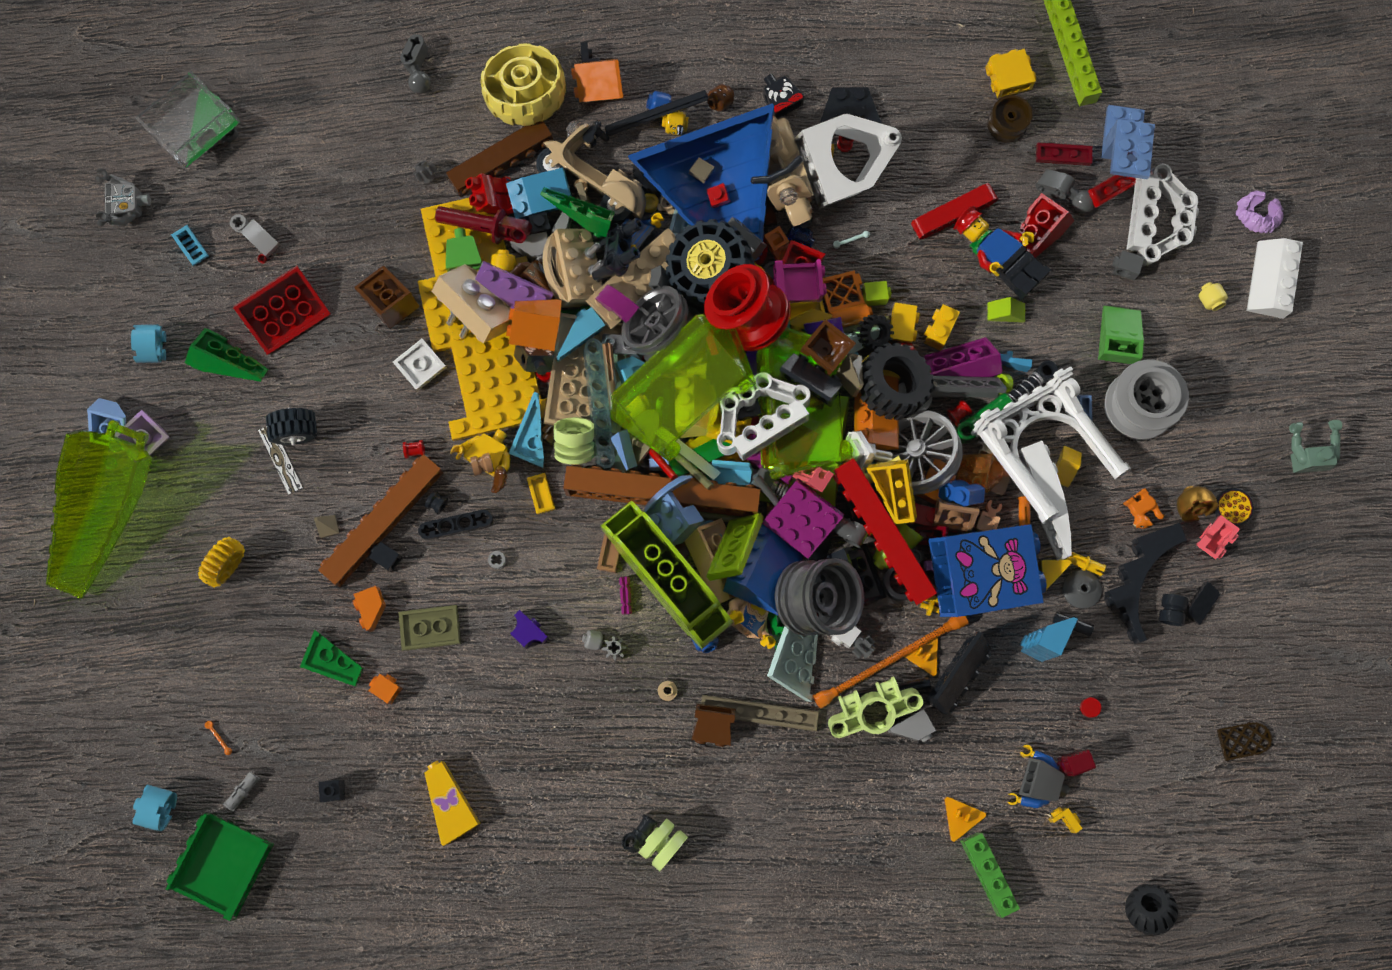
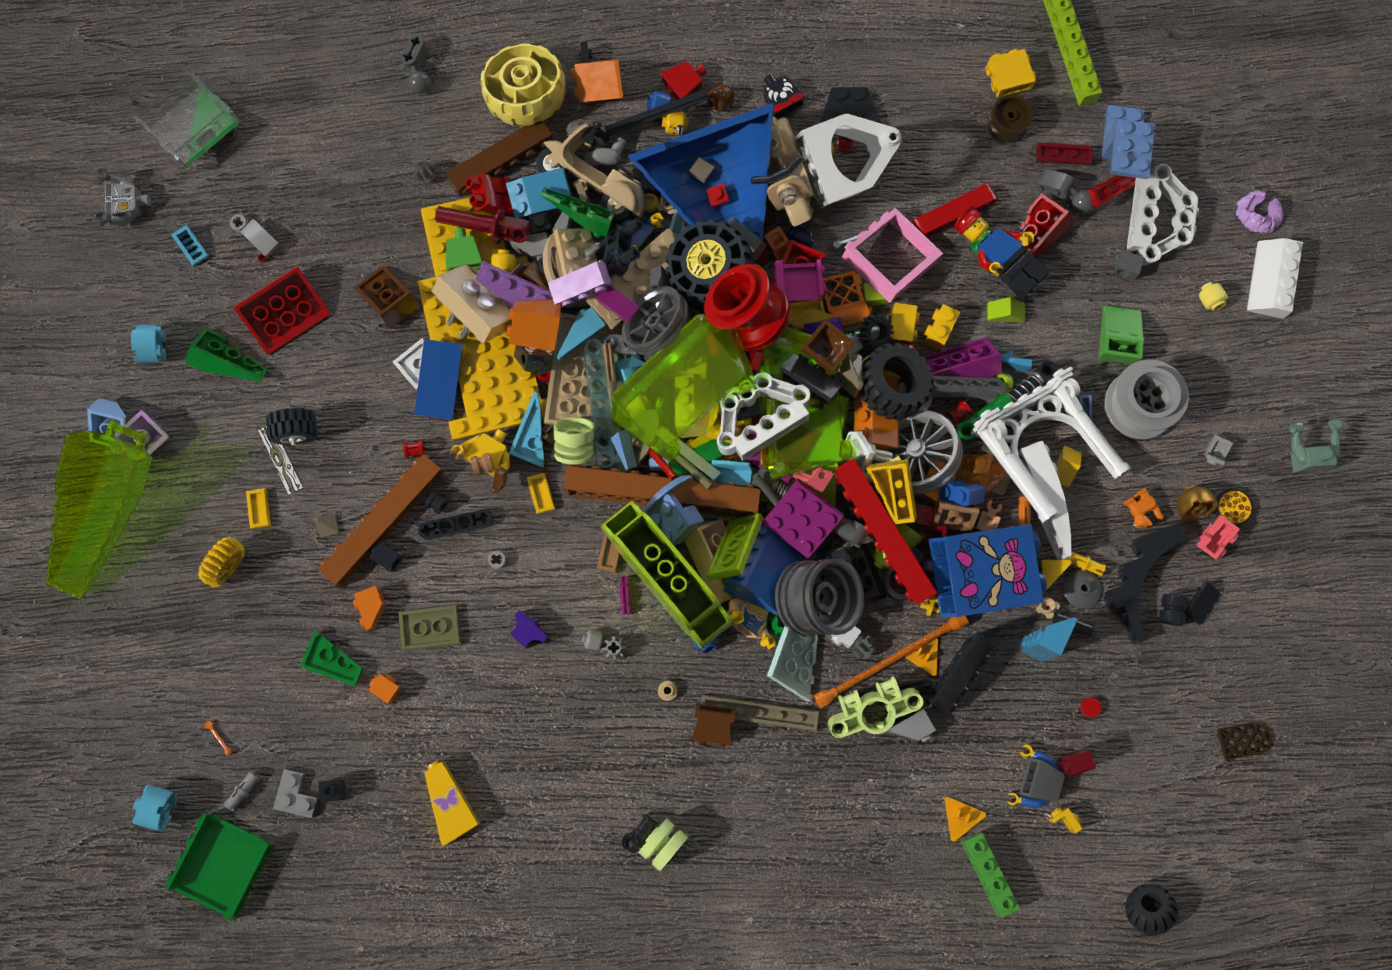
(258, 508): none -> yellow tile
(289, 797): none -> light grey plate
(438, 379): none -> blue tile
(580, 284): none -> lavender brick
(606, 156): none -> light grey arm
(683, 79): none -> red torso
(756, 358): none -> red plate
(874, 276): none -> bright pink window
(1048, 612): none -> tan plate
(1217, 450): none -> light grey bracket

